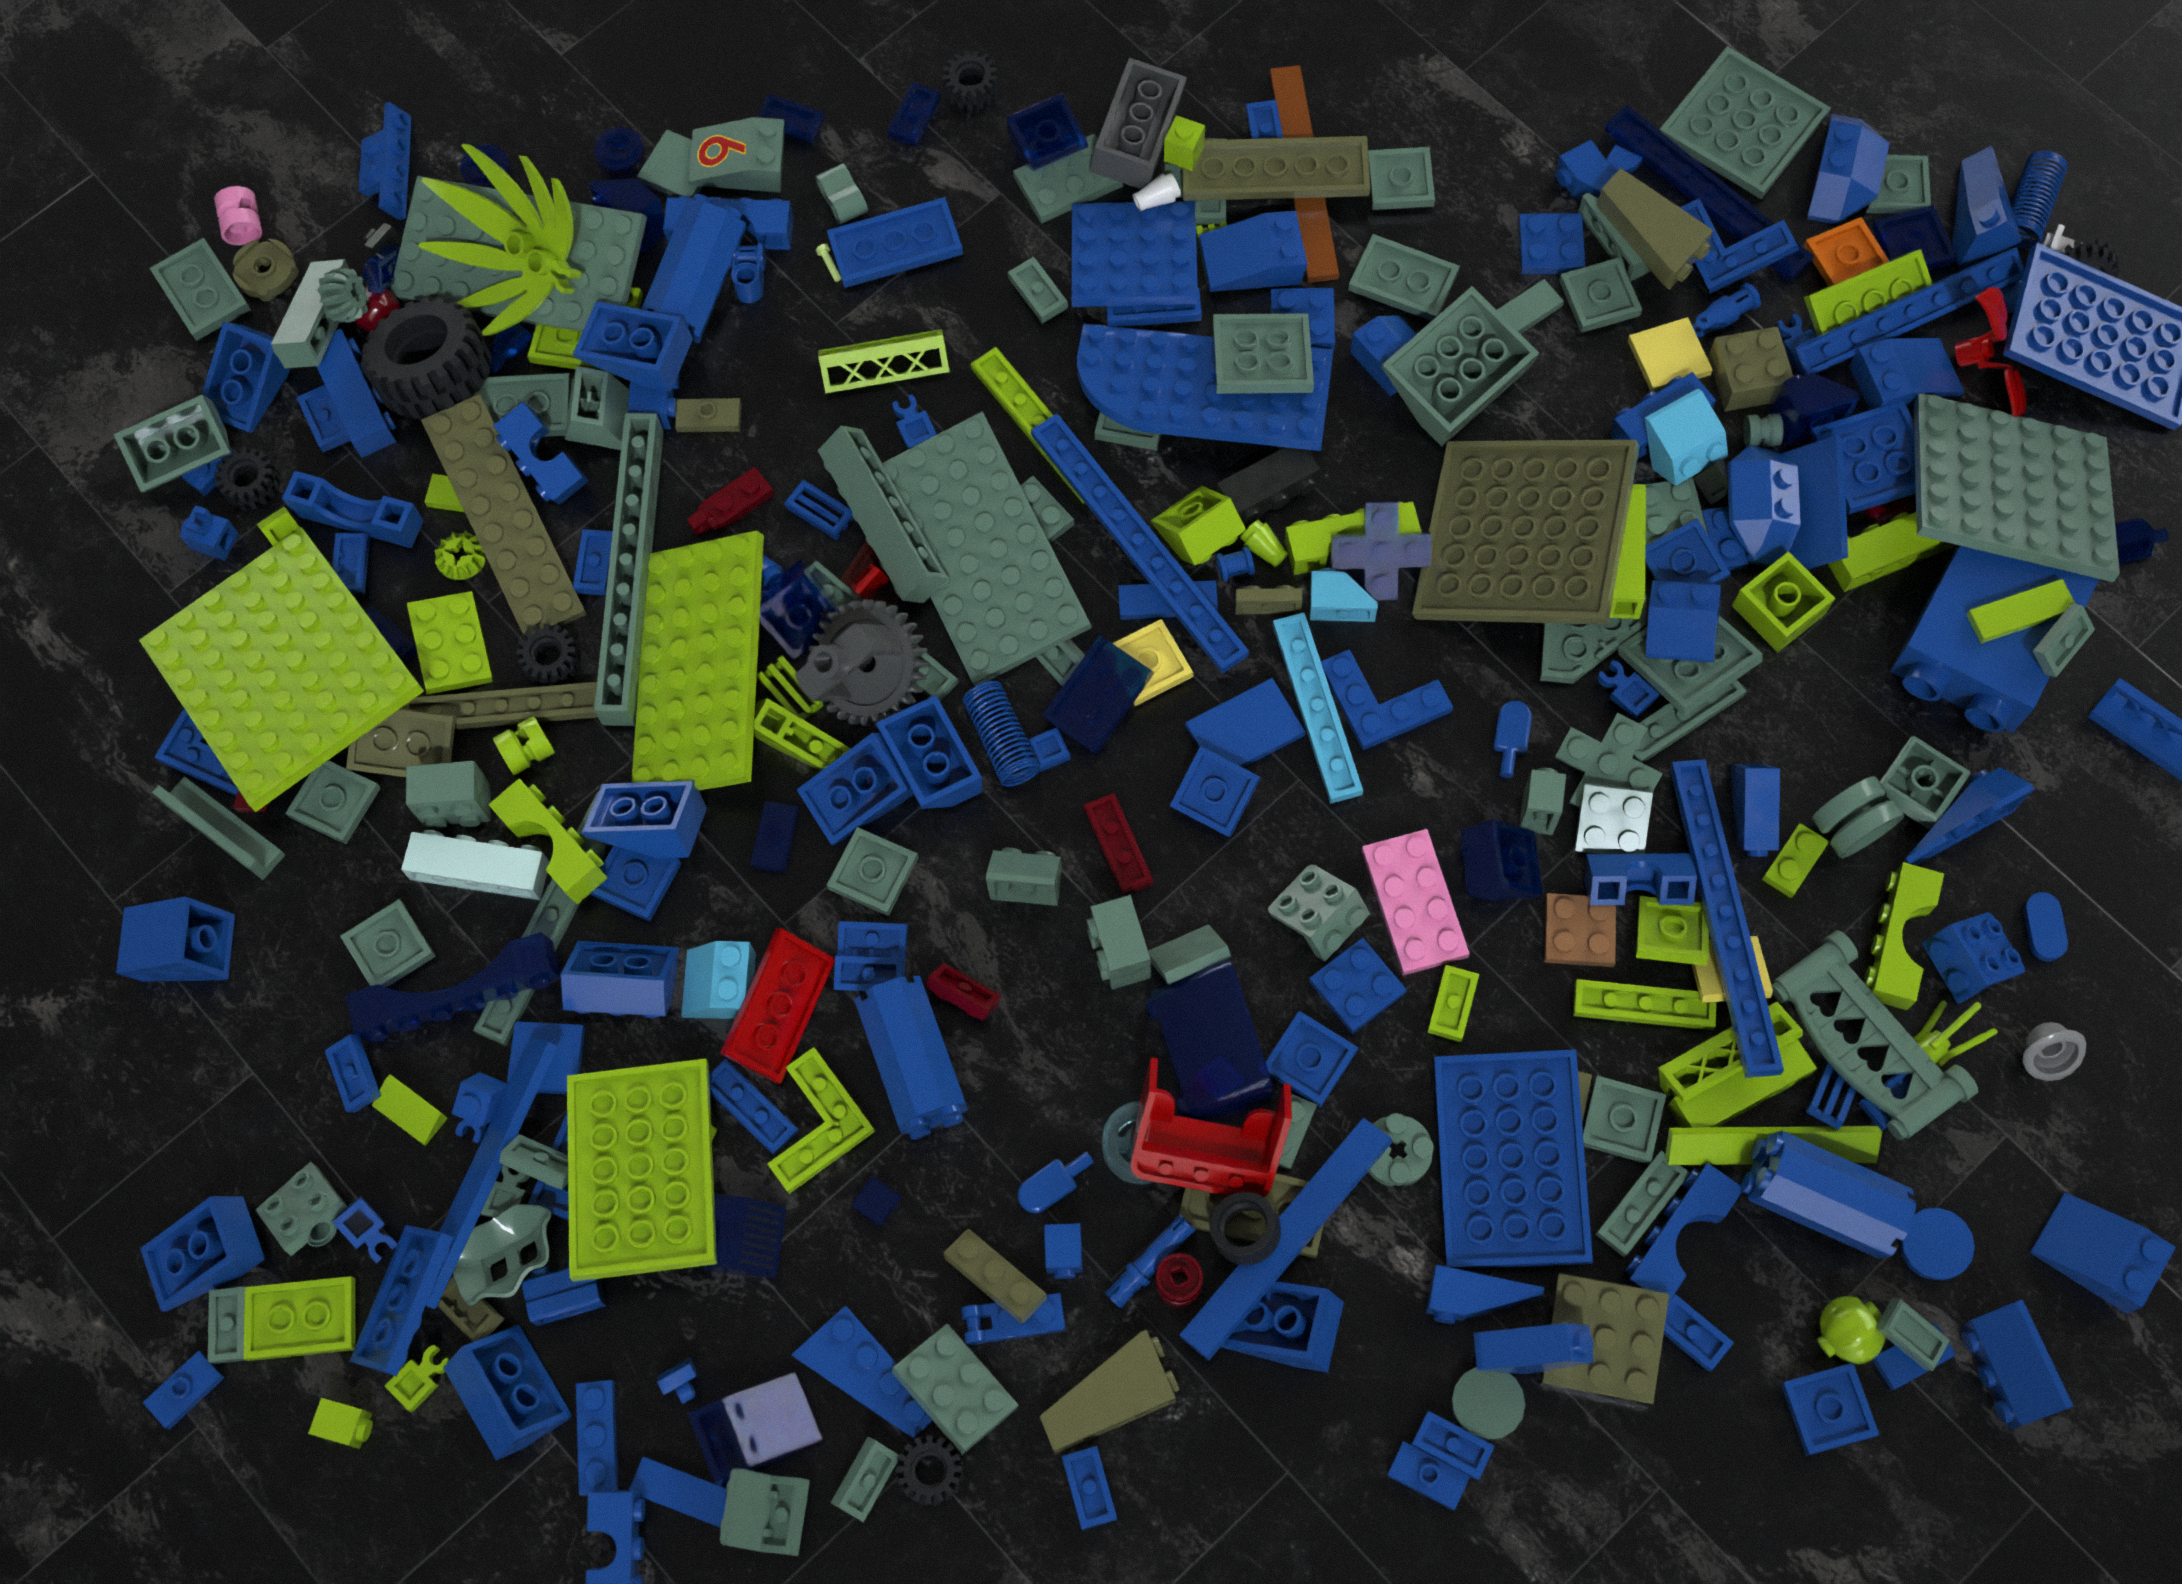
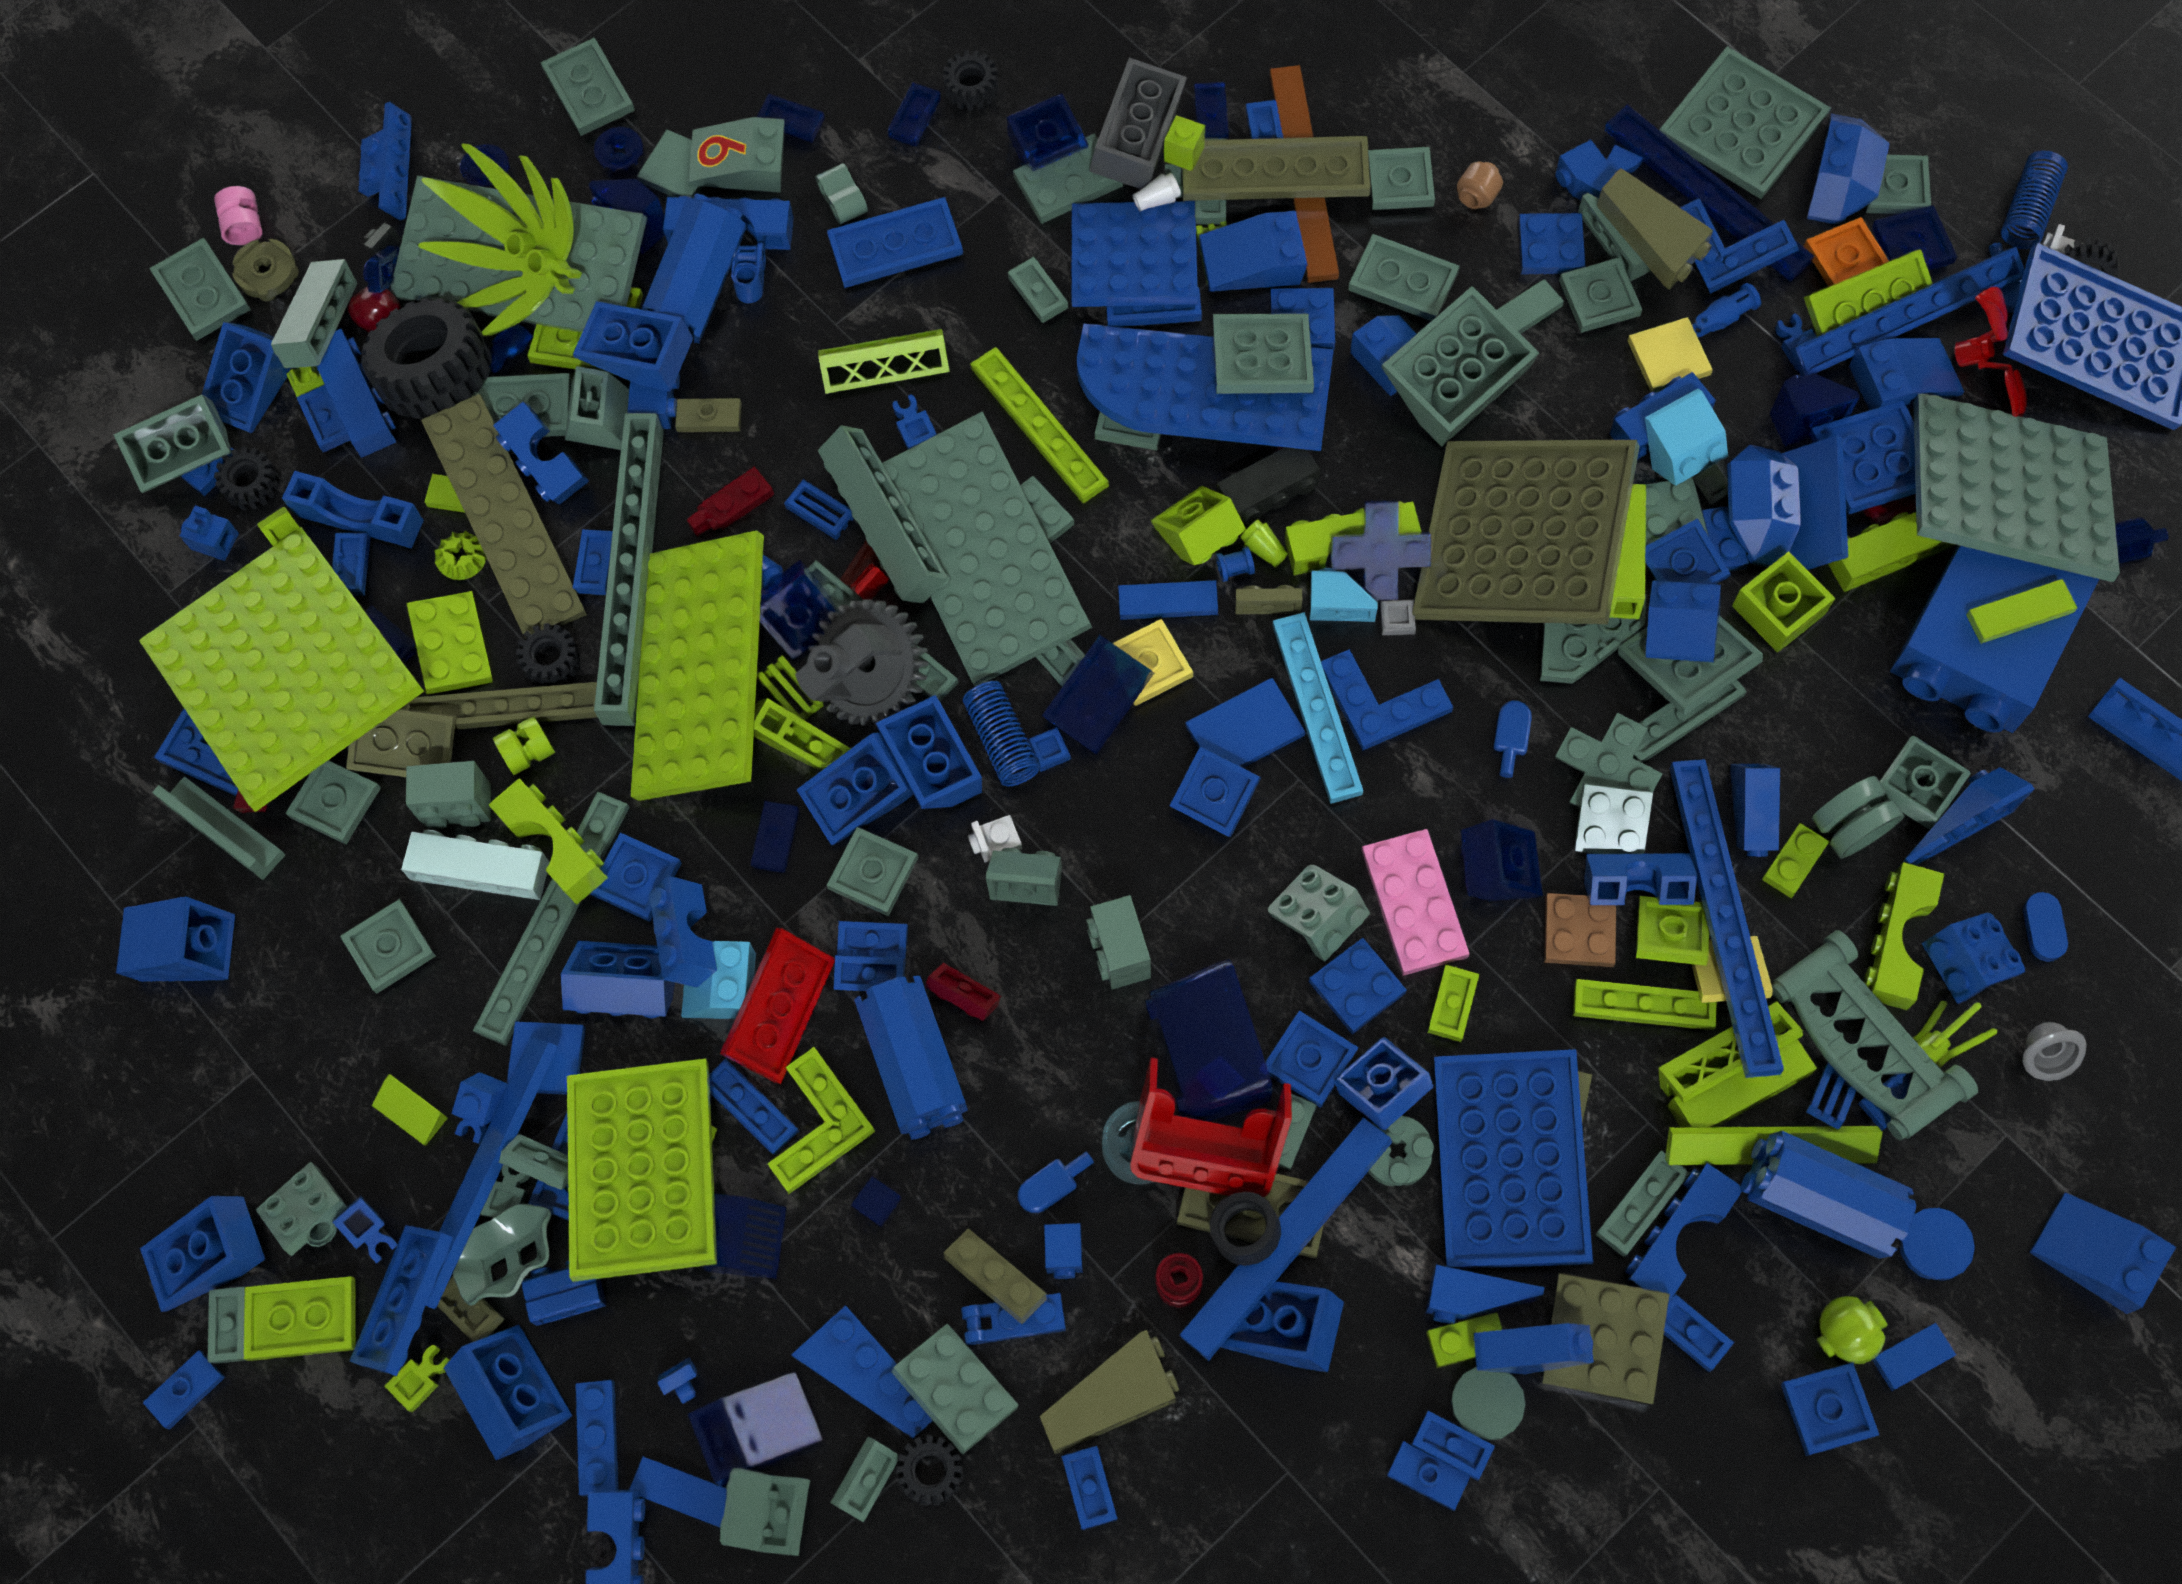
(304, 379): none -> lime tile
(341, 1423): lime brick -> none
(343, 295): sand green gear -> none
(352, 1073): blue plate -> none
(519, 967): clear blue arch -> none
(587, 86): none -> sand green plate
(647, 817): blue slope -> none
(682, 954): none -> blue arch
(823, 250): yellowish green piece -> none
(994, 836): none -> white bracket
(1118, 844): dark red tile -> none
(1140, 544): blue plate -> none
(1146, 1265): blue pin -> none
(1188, 954): sand green tile -> none
(1212, 109): none -> clear blue plate
(1397, 617): none -> light grey tile
(1401, 1077): none -> blue brick
(1456, 1341): none -> lime plate
(1479, 185): none -> medium nougat head
(1542, 800): sand green brick -> none
(1623, 1119): sand green plate -> none
(1630, 692): blue plate -> none
(1749, 367): olive brick -> none
(1764, 430): sand green wheel -> none
(1912, 1334): sand green tile -> none
(1983, 211): blue wedge -> none
(2015, 1365): blue slope -> none
(2063, 640): sand green plate -> none

